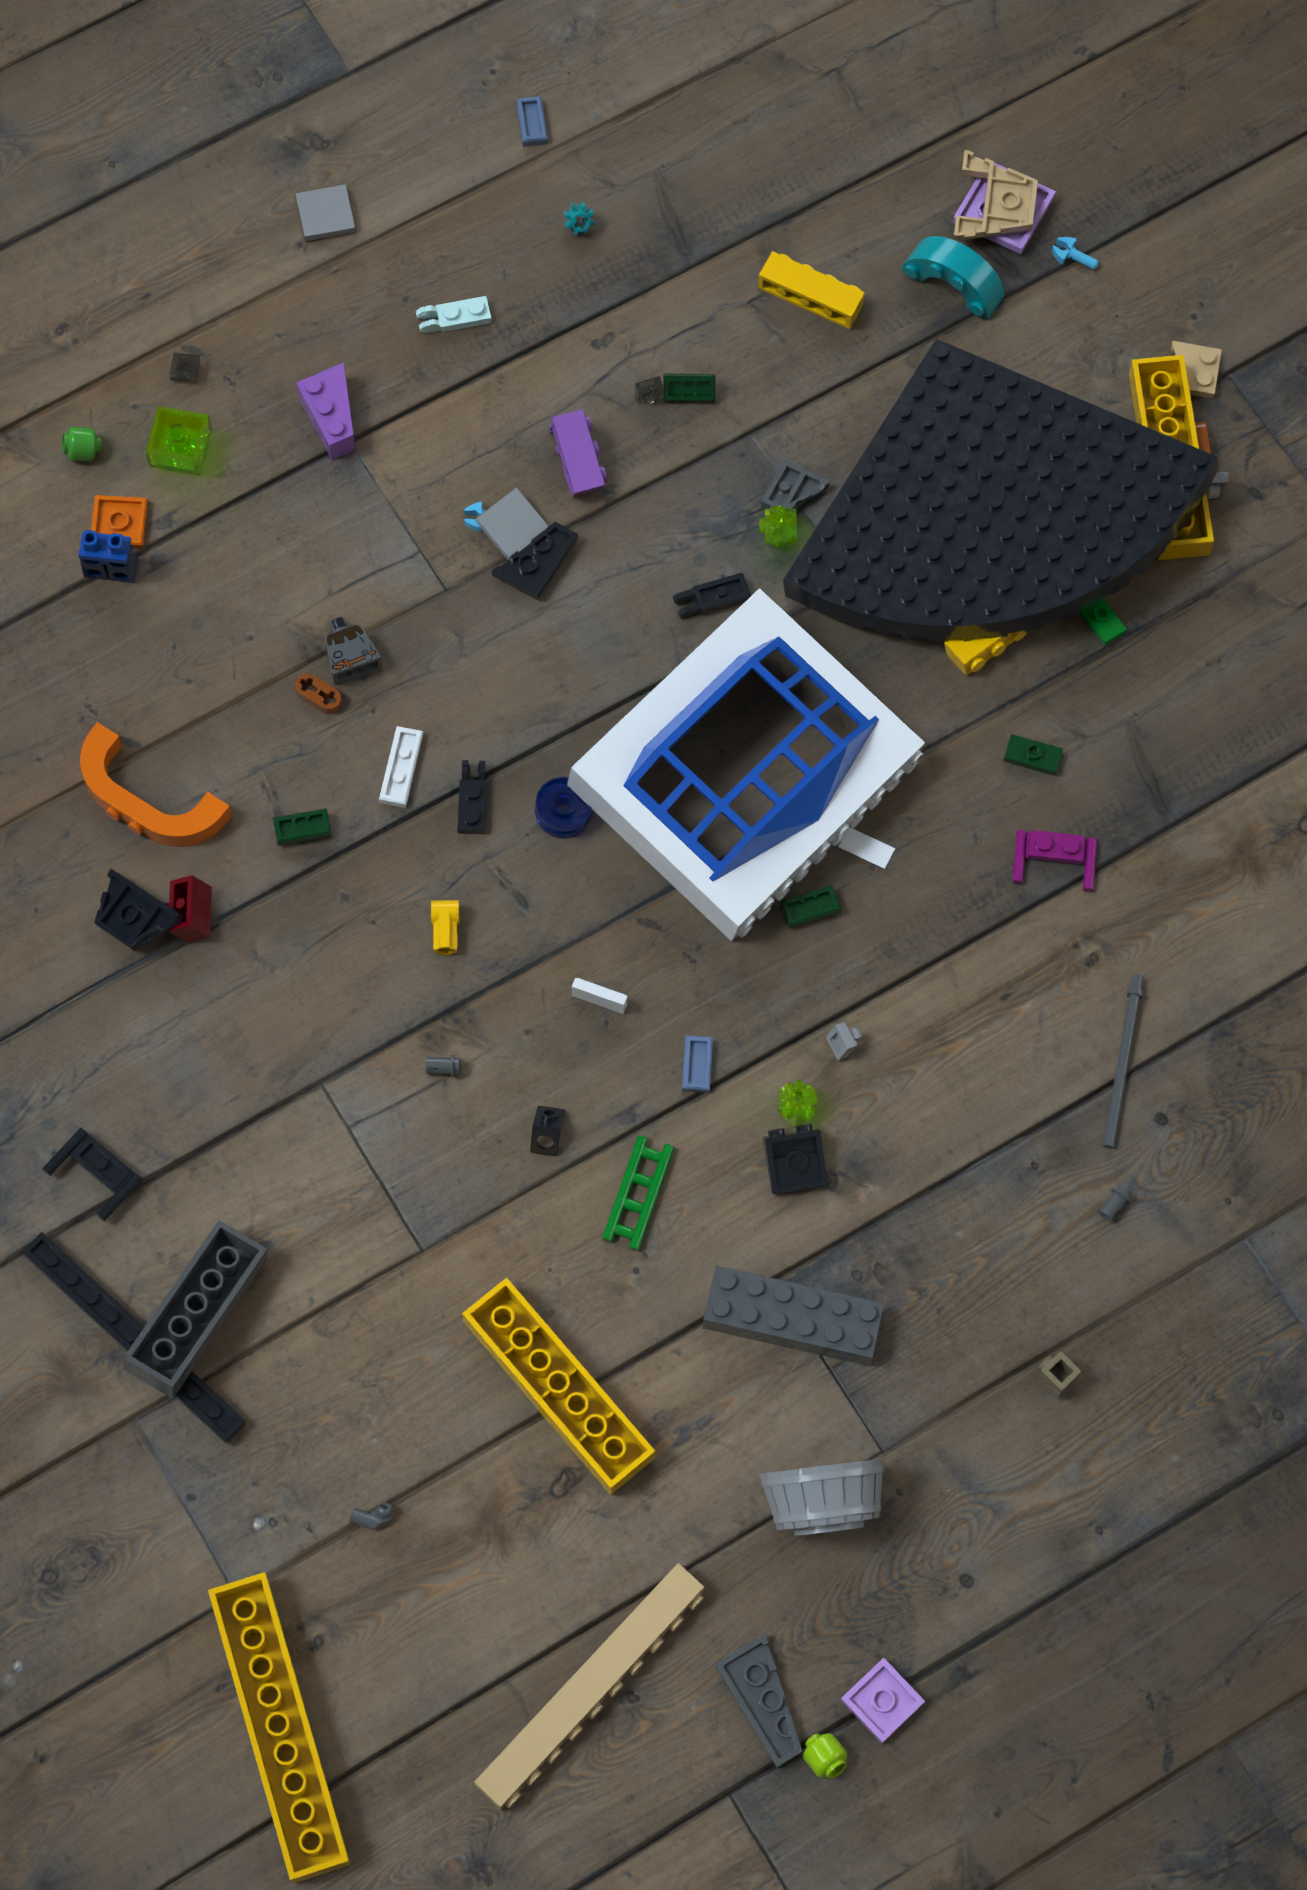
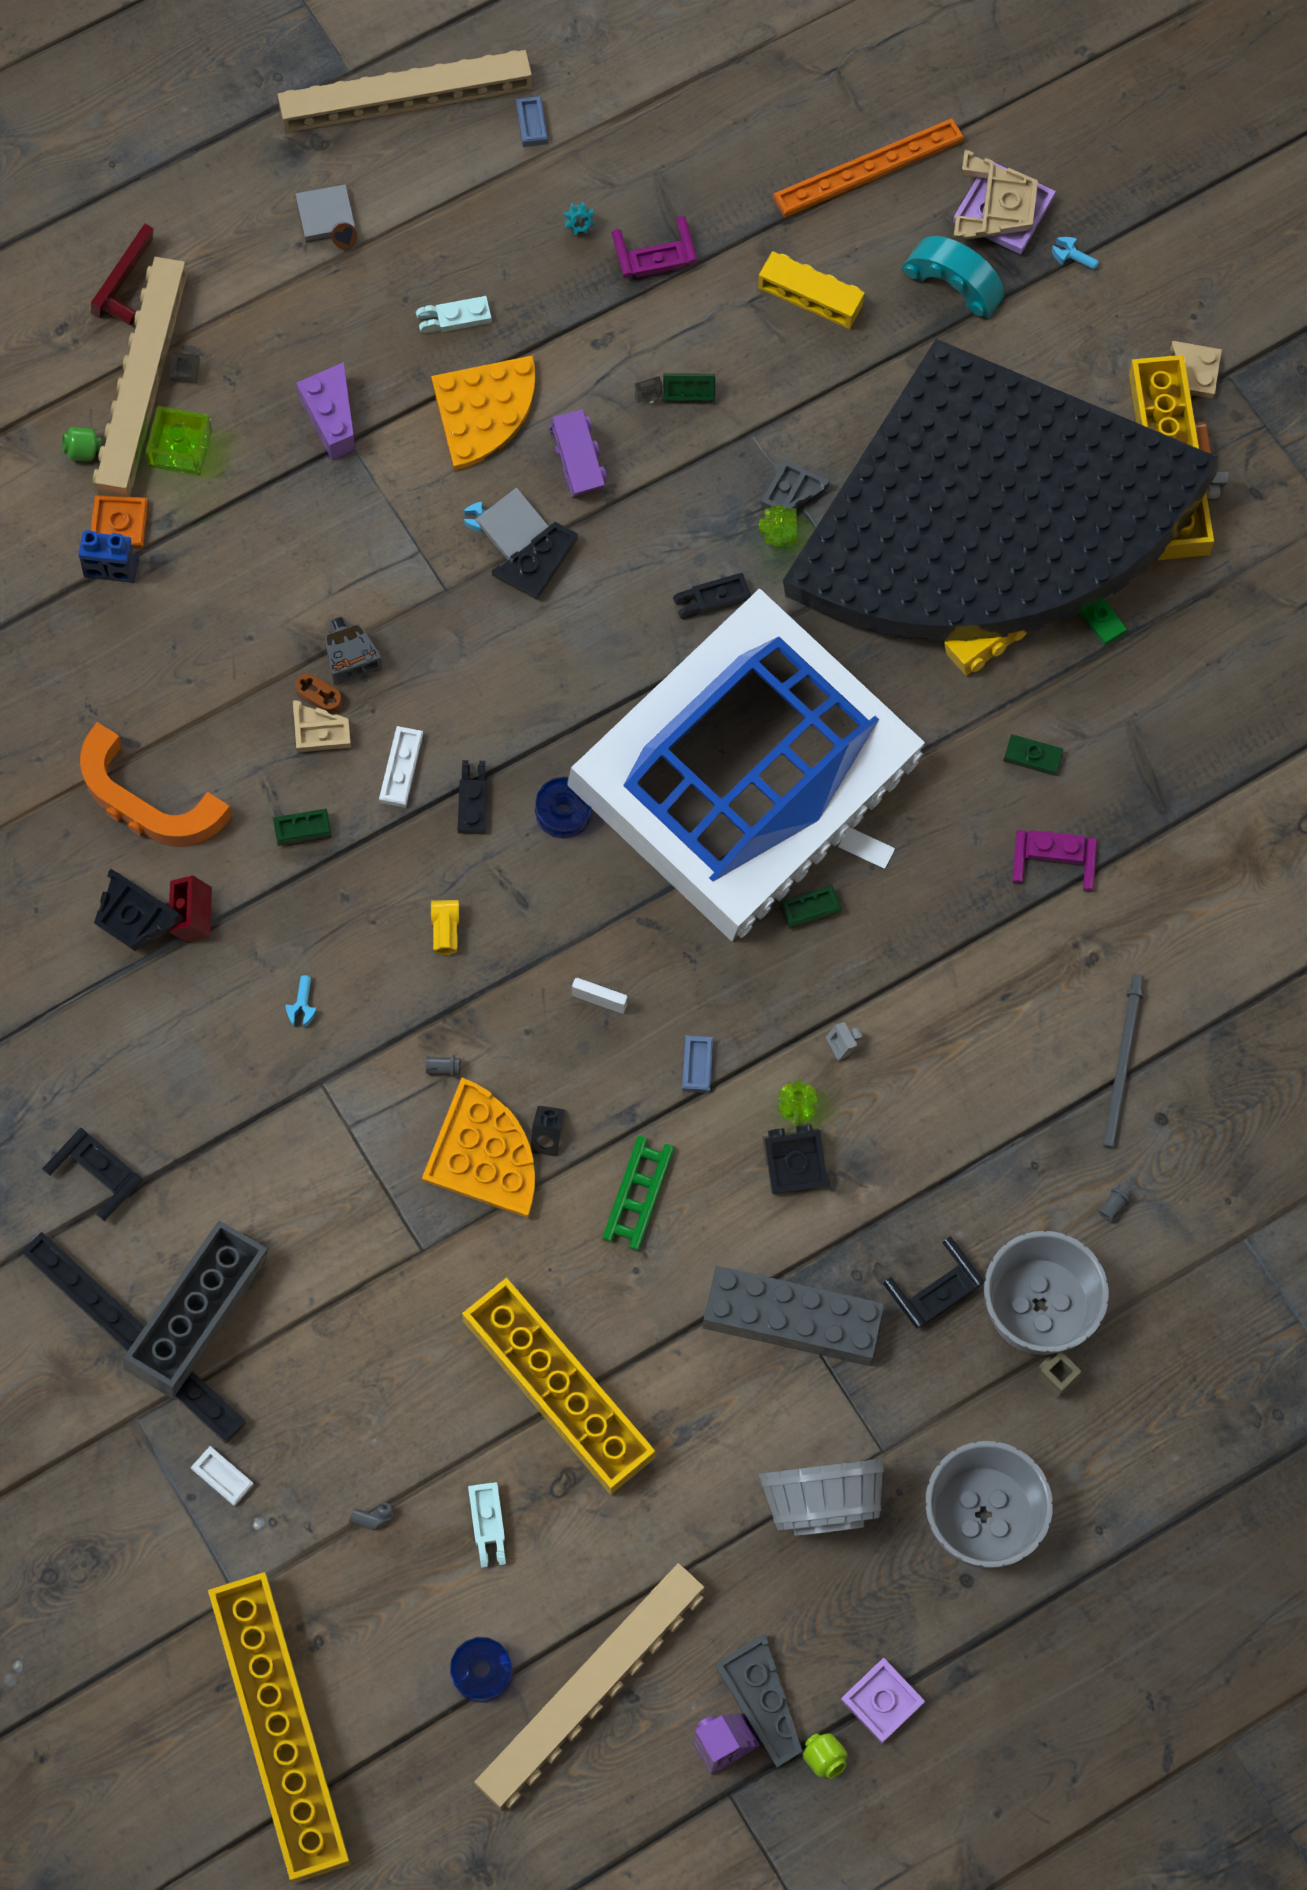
(104, 299): none -> dark red piece
(141, 378): none -> tan brick
(222, 1476): none -> white tile
(302, 1003): none -> medium azure bar
(319, 729): none -> tan wing
(343, 235): none -> reddish brown tile
(405, 91): none -> tan brick
(481, 1651): none -> clear blue wheel
(483, 407): none -> light orange plate
(483, 1153): none -> light orange plate
(487, 1520): none -> light aqua hinge
(656, 258): none -> magenta plate
(724, 1740): none -> medium lavender wedge
(868, 168): none -> orange tile
(941, 1293): none -> black plate
(1002, 1482): none -> light grey piece
(1052, 1269): none -> light grey piece

